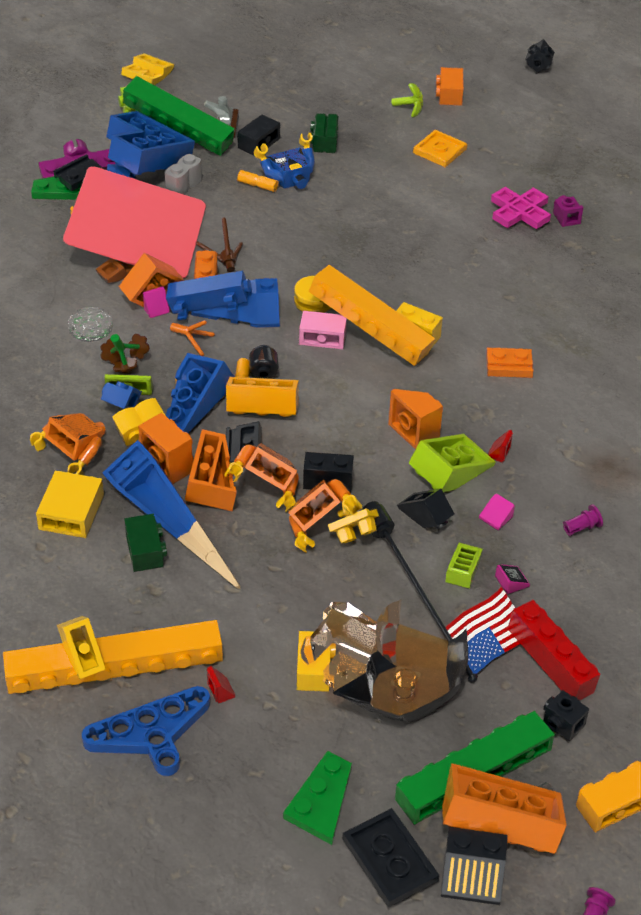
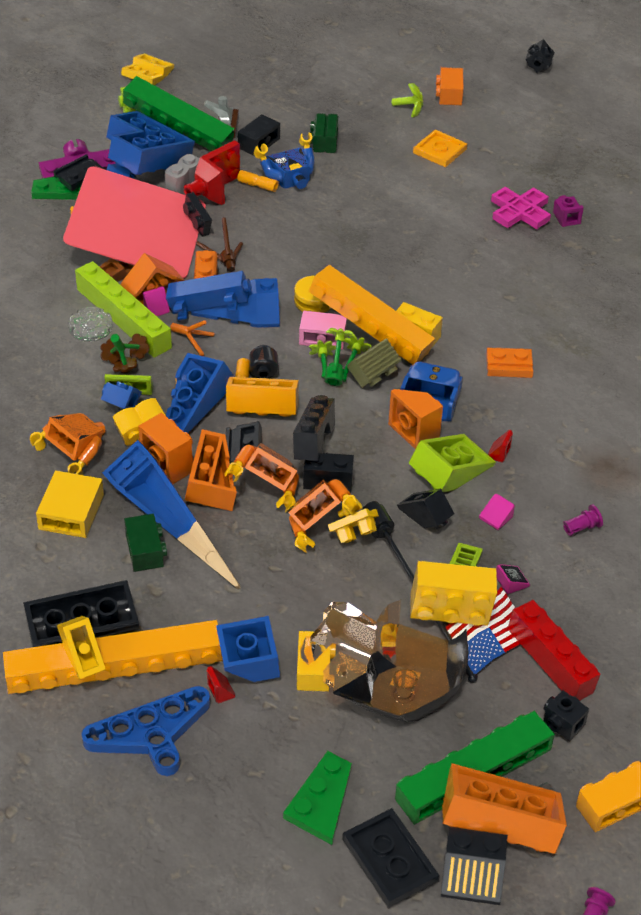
(106, 606): none -> black brick
(123, 307): none -> lime brick
(197, 214): none -> black plate
(215, 171): none -> red plate
(249, 649): none -> blue slope
(310, 430): none -> black arch
(334, 373): none -> plant
(373, 363): none -> olive brick
(439, 381): none -> blue piece
(453, 593): none -> yellow brick

